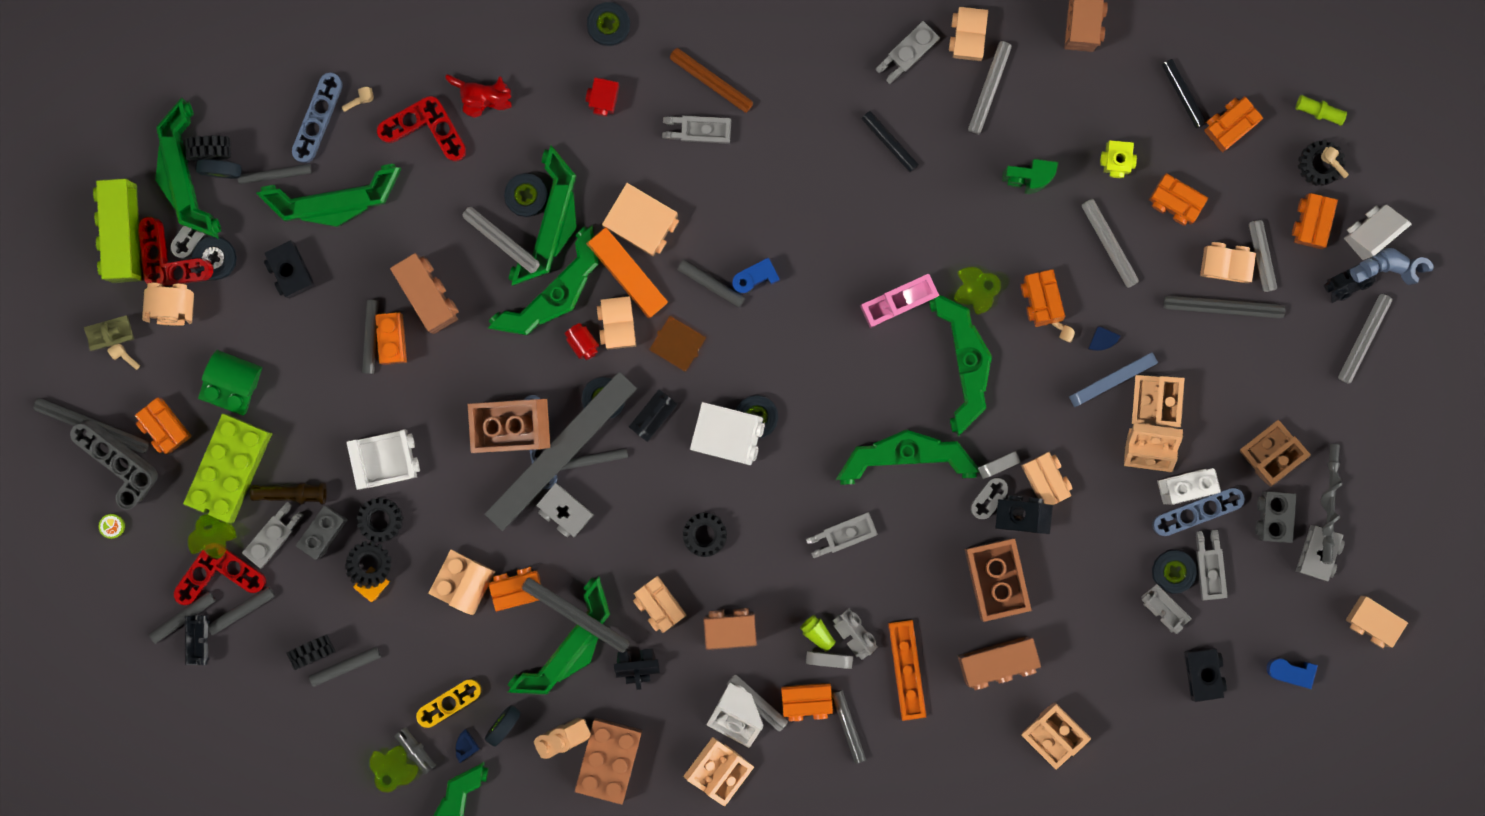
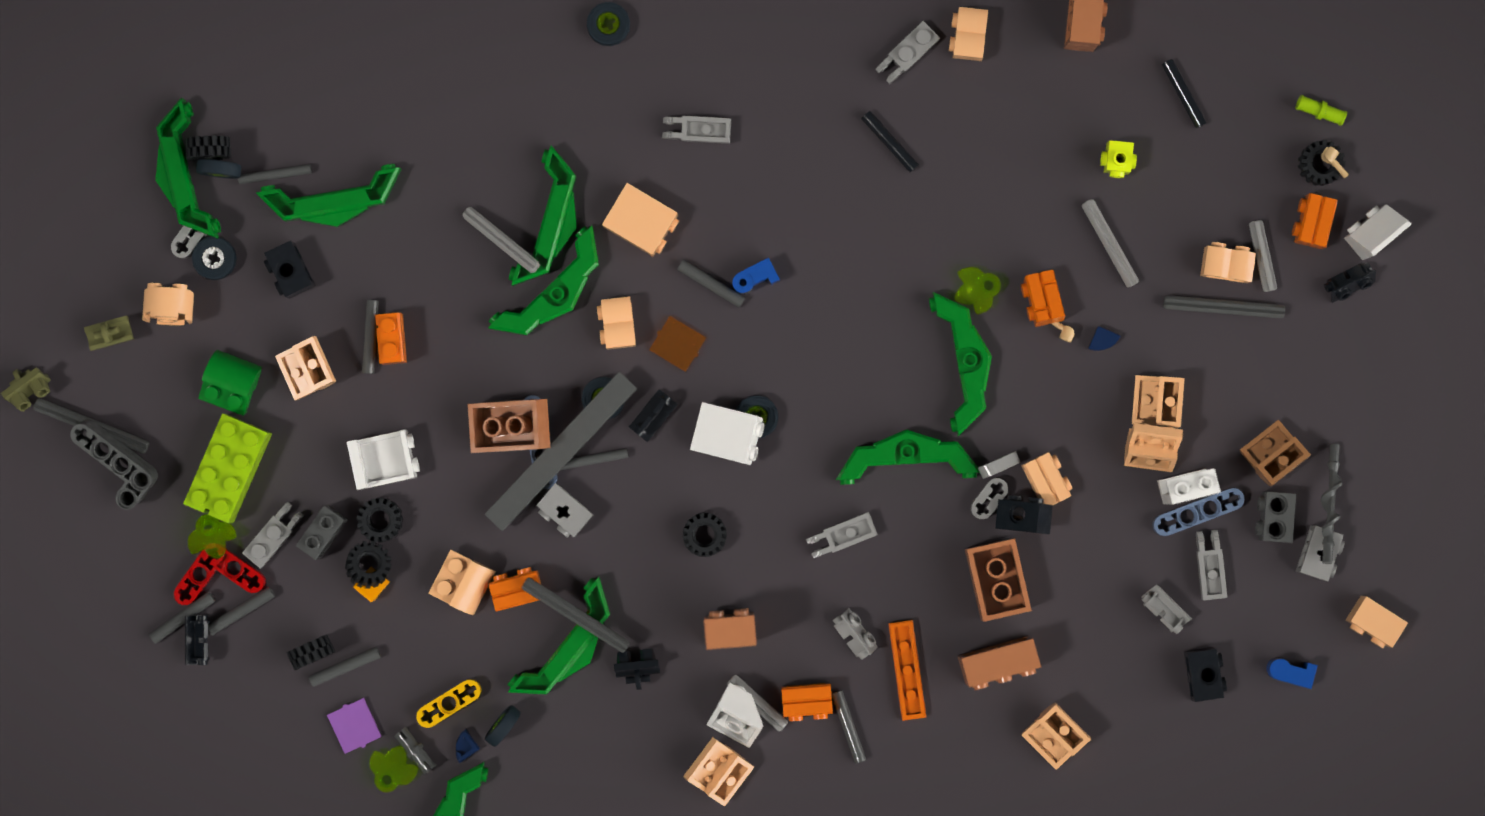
(24, 386): none -> olive hips
(111, 526): tile -> none
(118, 231): lime piece -> none
(119, 351): tan hand -> none
(162, 426): orange brick -> none
(167, 269): red beam -> none
(300, 493): dark brown pin -> none
(305, 368): none -> light nougat brick
(313, 116): sand blue beam -> none
(354, 725): none -> medium lavender piece
(365, 96): tan hand -> none
(423, 118): red beam -> none
(425, 293): nougat brick -> none
(478, 96): red animal -> none
(514, 199): black bush -> none
(562, 738): light nougat brick -> none
(582, 341): red brick -> none
(602, 96): red brick -> none
(608, 761): nougat brick -> none
(627, 272): orange tile -> none
(659, 604): light nougat brick -> none
(711, 80): dark orange axle -> none
(817, 632): lime cone -> none
(829, 659): light grey beam -> none
(899, 300): bright pink slope -> none
(990, 87): light grey axle -> none
(1035, 176): green brick -> none
(1113, 379): sand blue beam -> none
(1176, 559): black bush -> none
(1177, 199): orange brick -> none
(1233, 124): orange brick -> none
(1365, 338): light grey axle -> none
(1394, 261): sand blue piece -> none

